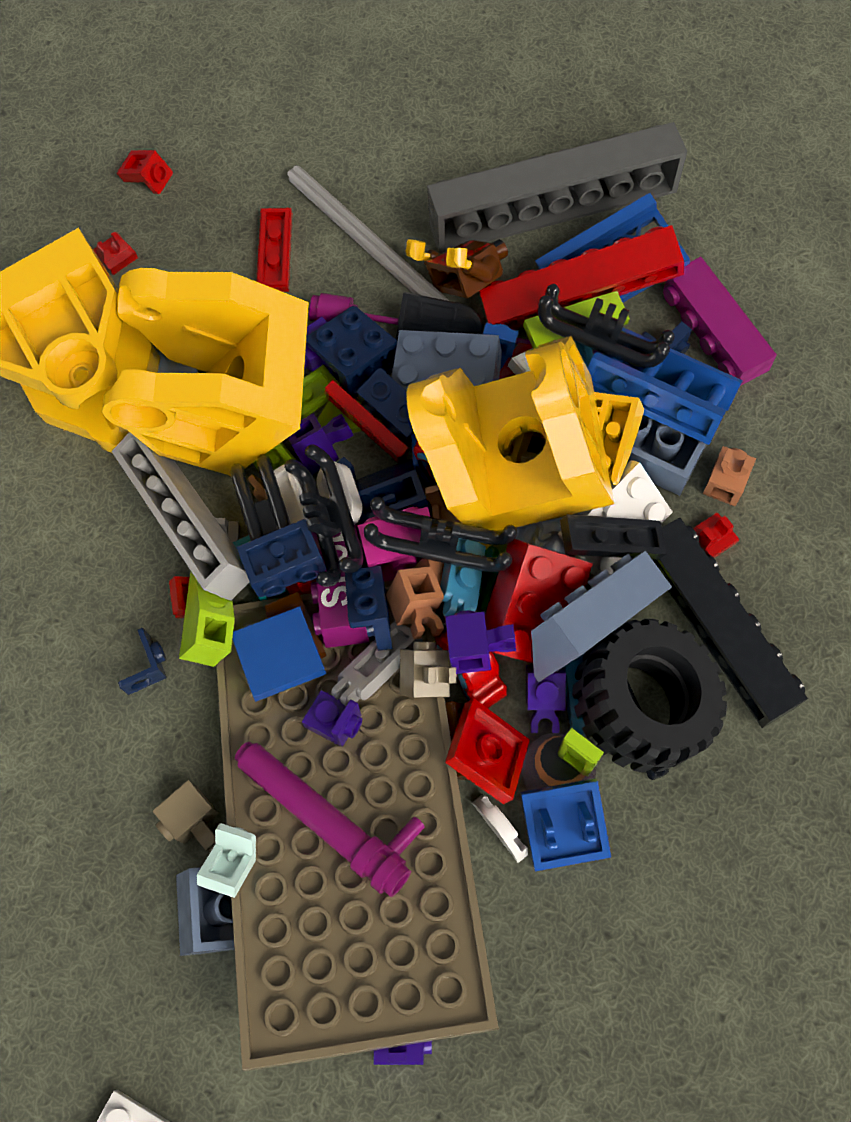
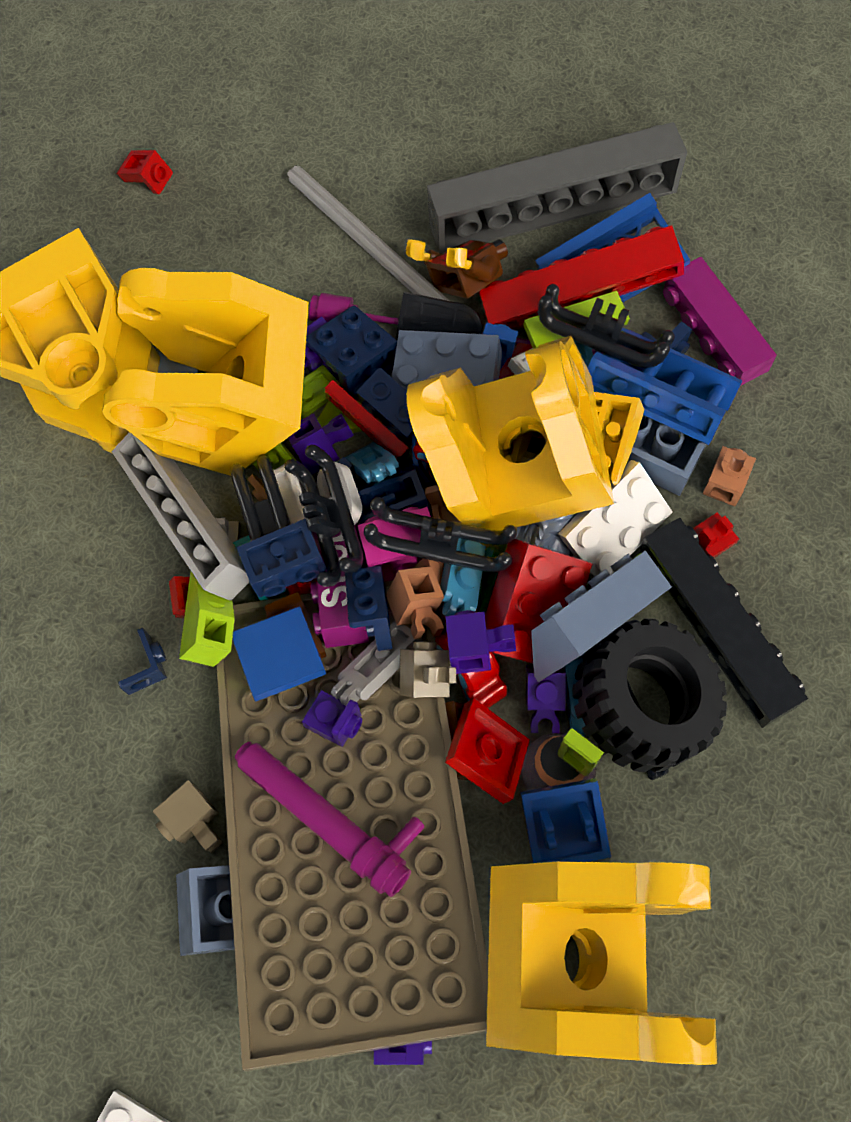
(115, 253): red tile -> none
(228, 861): light aqua bracket -> none
(275, 248): red tile -> none
(373, 463): none -> dark azure hinge
(501, 827): white tile -> none
(605, 1006): none -> yellow brick
(612, 536): black plate -> none

